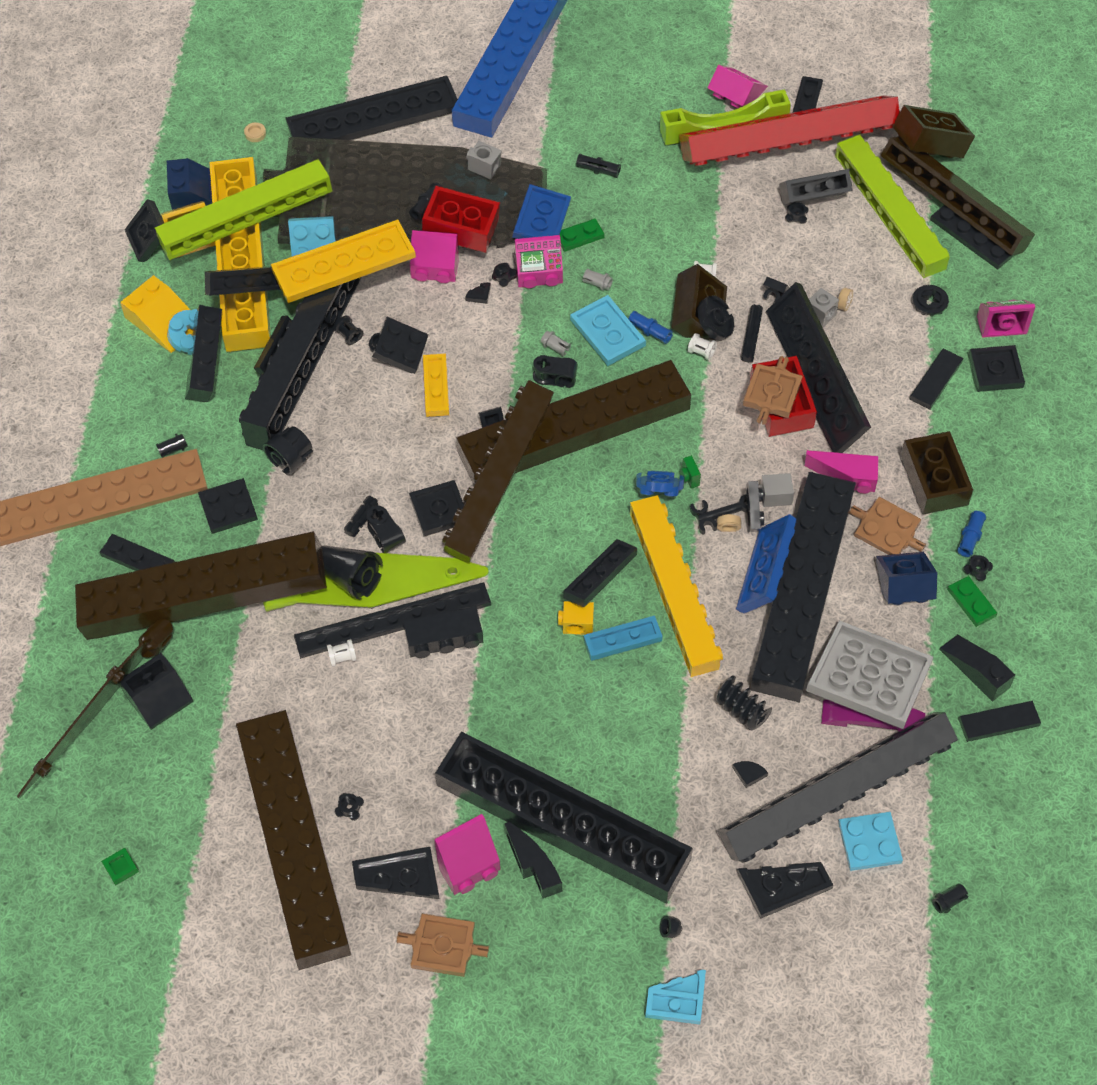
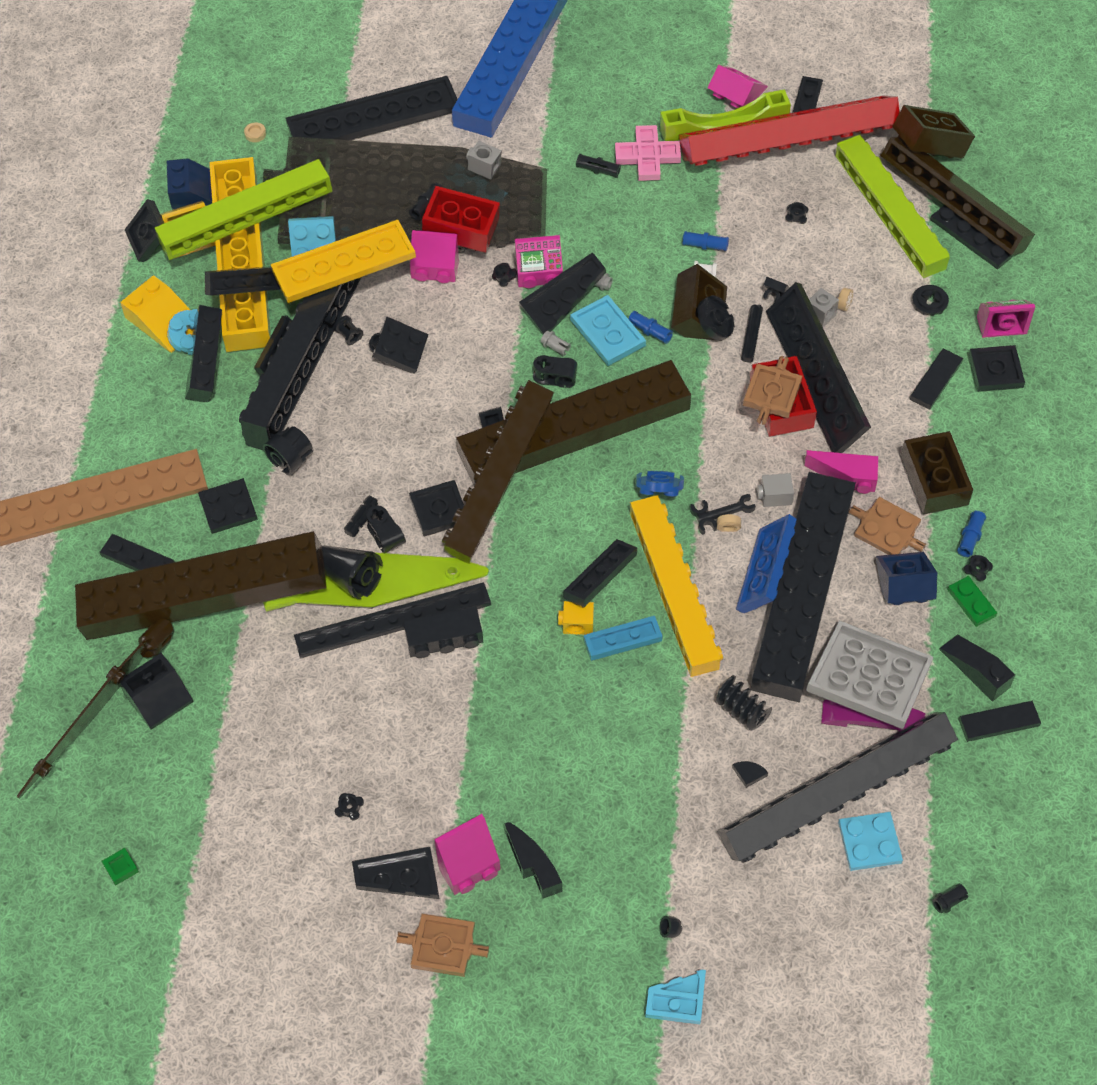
(172, 445): black pin -> none
(293, 841): dark brown brick -> none
(341, 652): white bush -> none
(436, 385): yellow plate -> none
(479, 294): black tile -> none
(541, 213): blue tile -> none
(559, 296): none -> black wing
(564, 817): black brick -> none
(581, 234): green plate -> none
(647, 152): none -> bright pink plate
(690, 472): green plate -> none
(696, 343): white bush -> none
(705, 241): none -> blue pin
(753, 496): plate -> none
(783, 887): black wing -> none
(815, 187): black brick -> none

